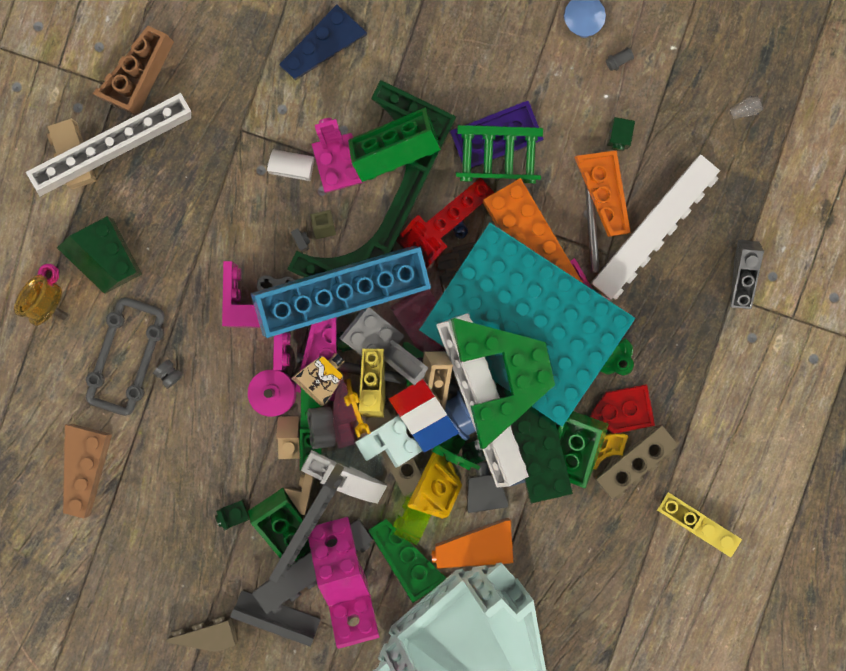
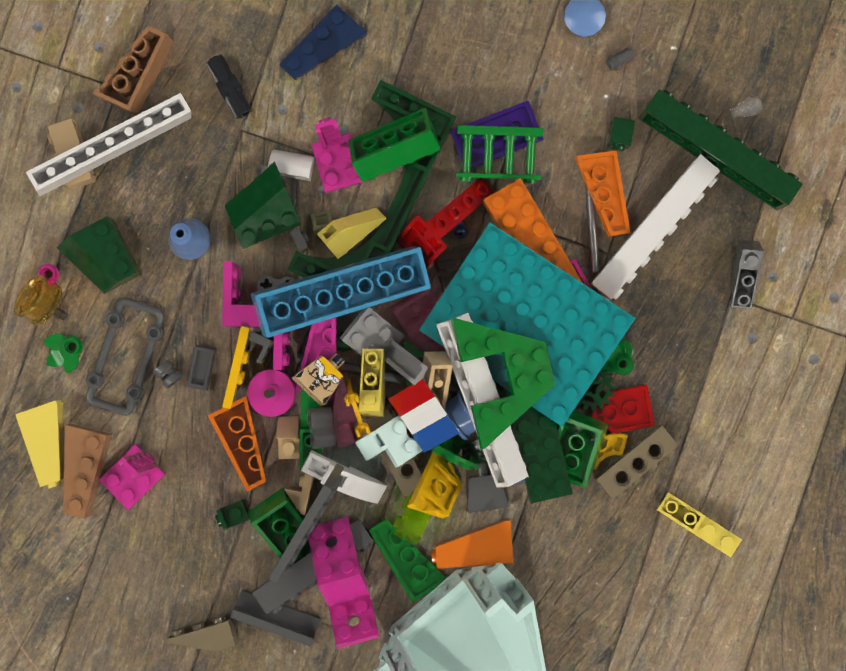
(44, 439): none -> light yellow slope
(61, 353): none -> green plate
(132, 476): none -> dark pink bracket
(189, 239): none -> medium blue cone
(201, 368): none -> dark grey tile
(229, 86): none -> black piece
(237, 374): none -> yellow wing
(239, 439): none -> orange wedge
(262, 209): none -> dark green wedge
(262, 340): none -> dark grey panel
(347, 231): none -> light yellow slope
(598, 401): none -> dark green gear
(728, 154): none -> dark green brick

